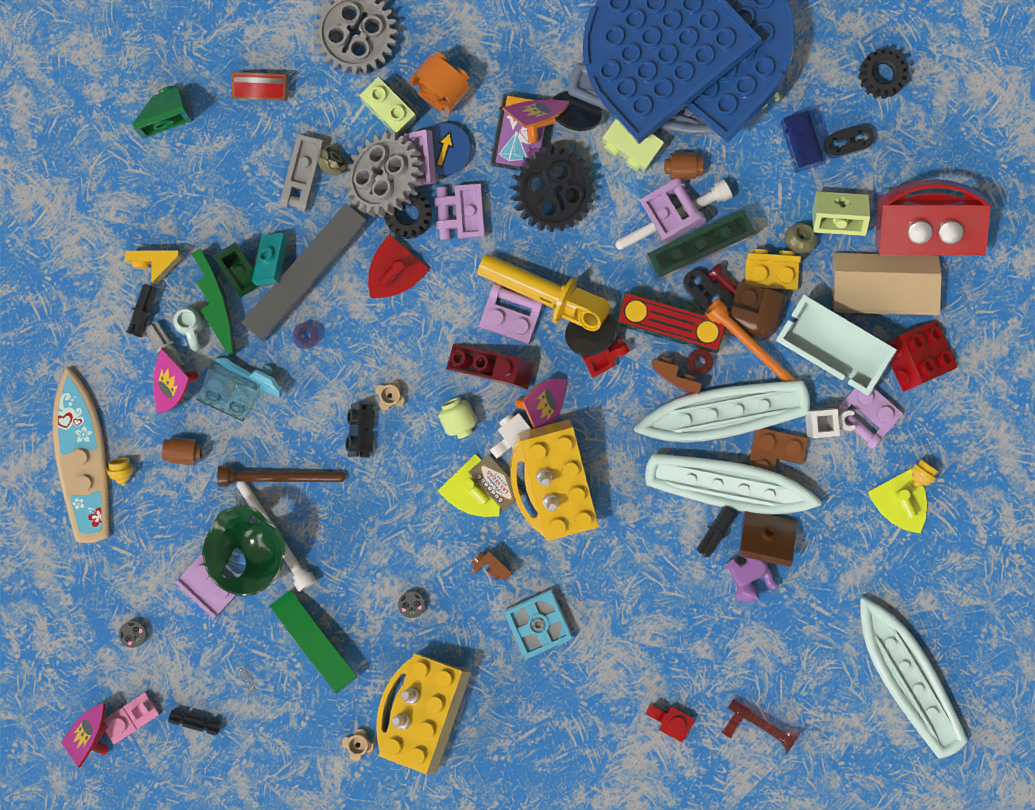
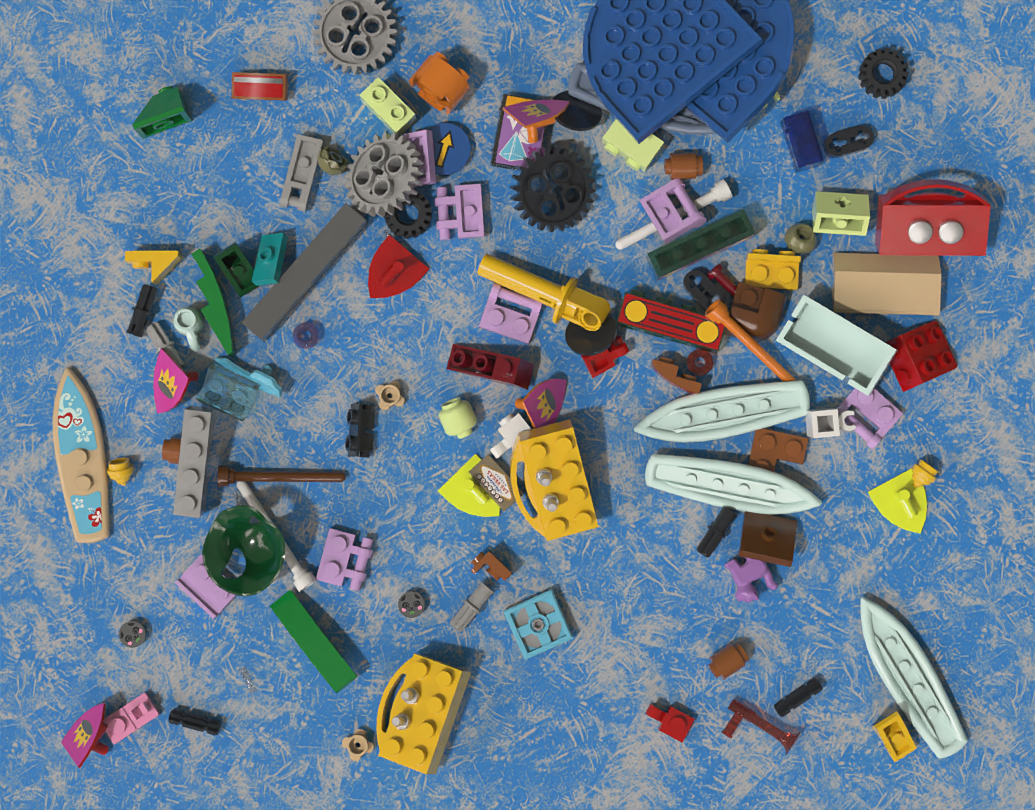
(193, 458): none -> light grey arch
(336, 559): none -> lavender plate
(471, 607): none -> light grey axle
(728, 661): none -> dark orange brick
(798, 697): none -> black axle
(894, 736): none -> yellow slope

